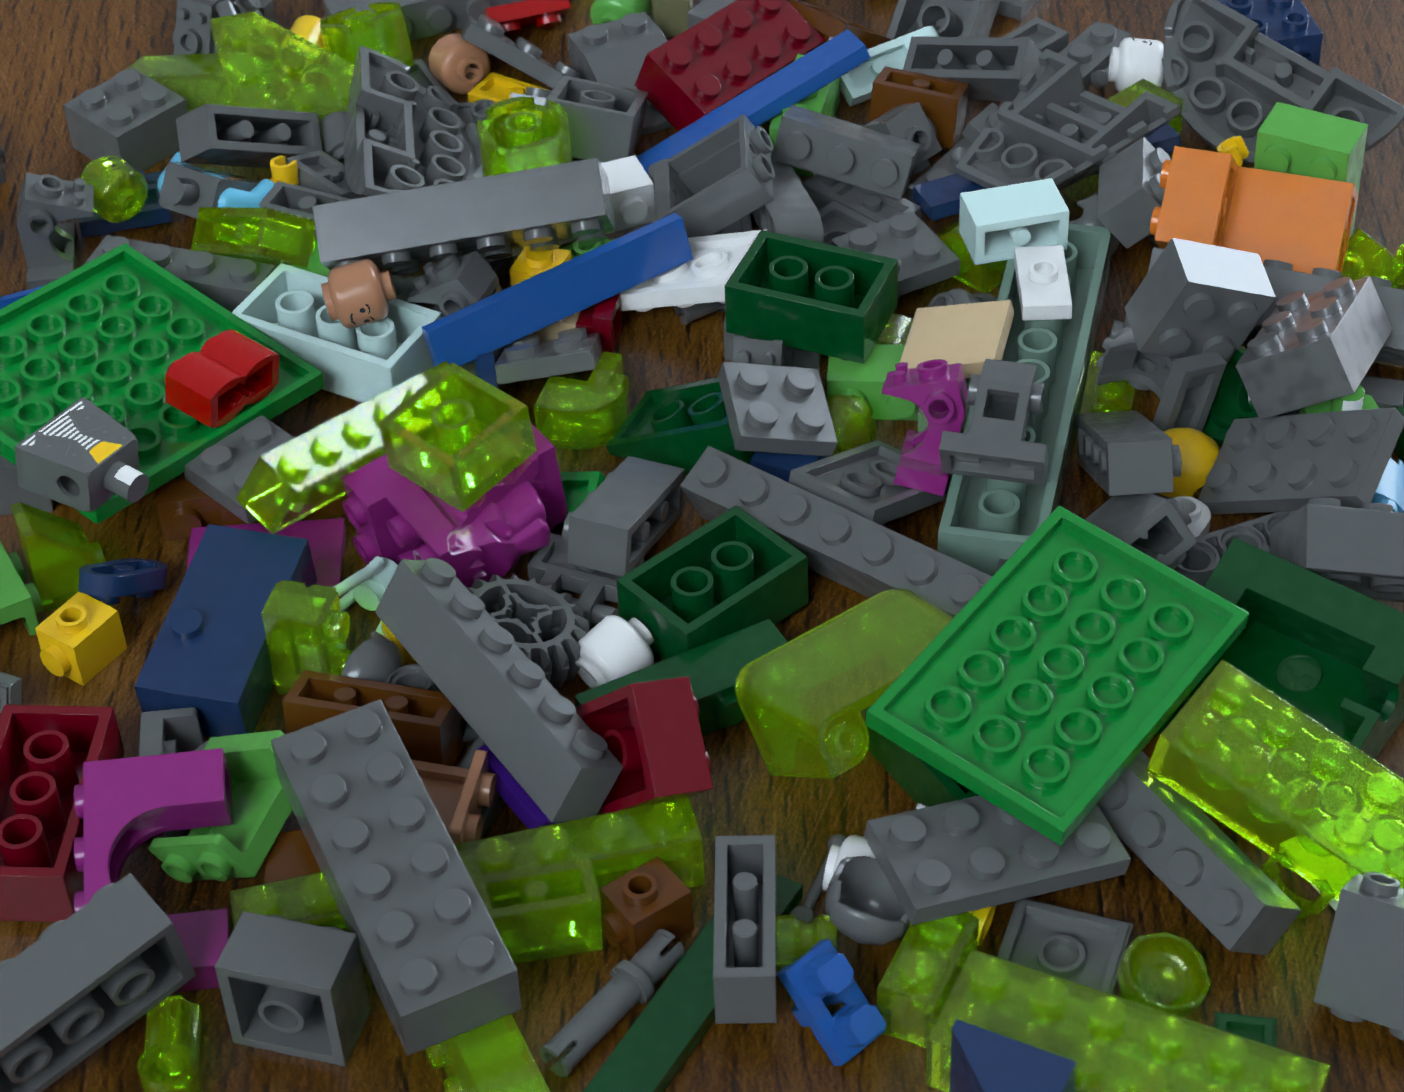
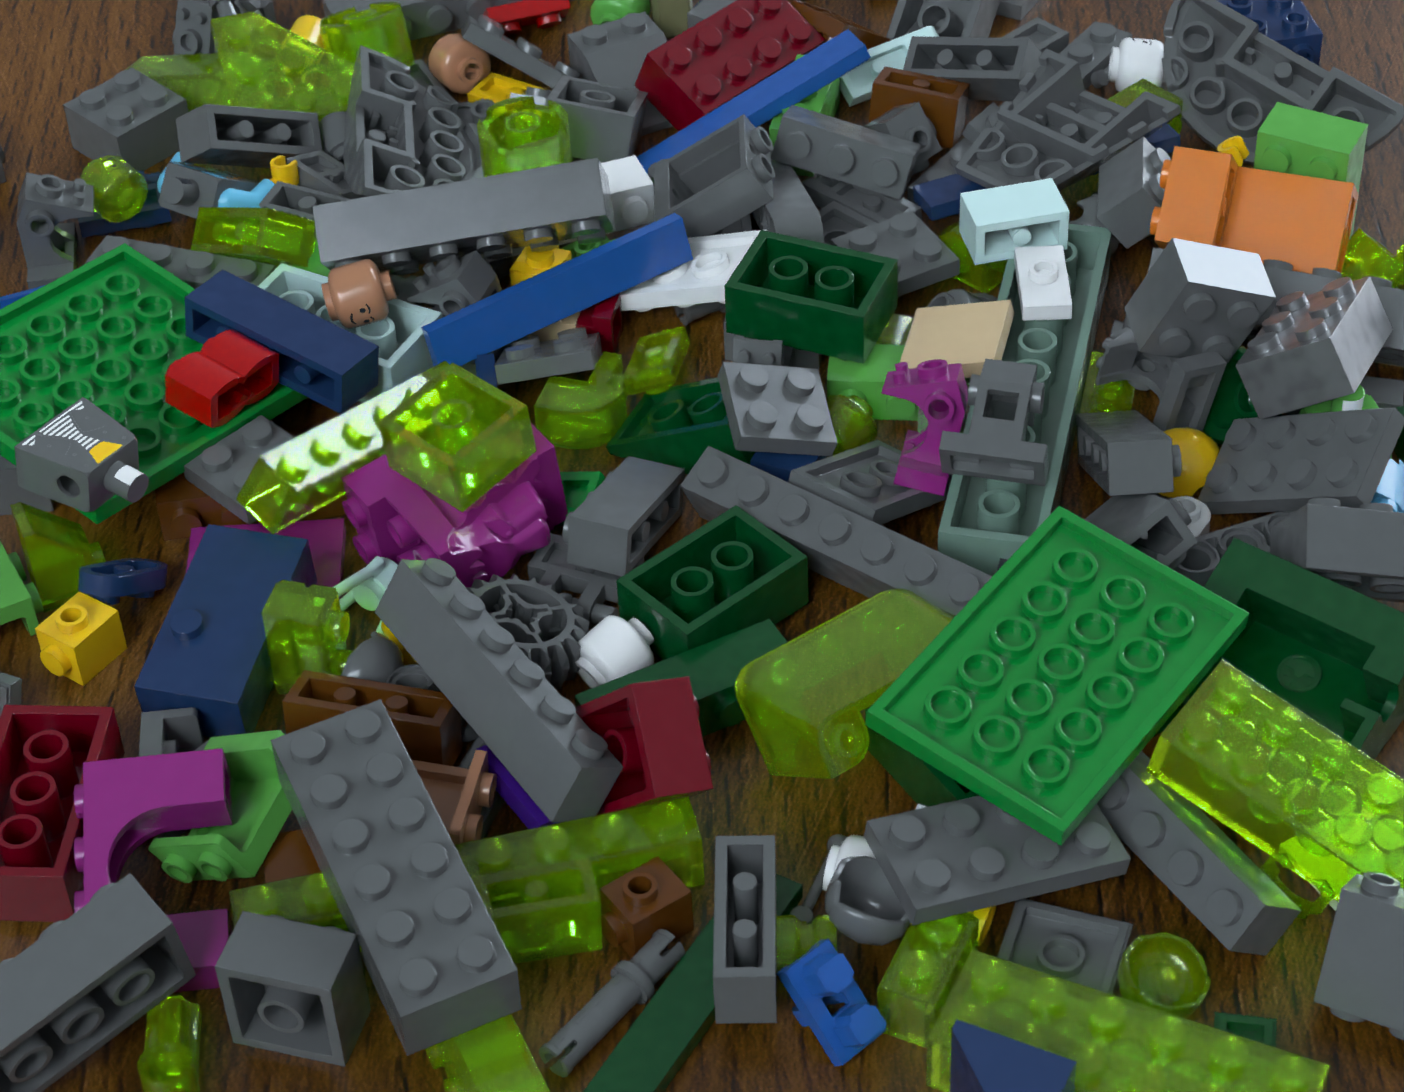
(313, 353): none -> dark blue brick
(656, 361): none -> clear neon green plate

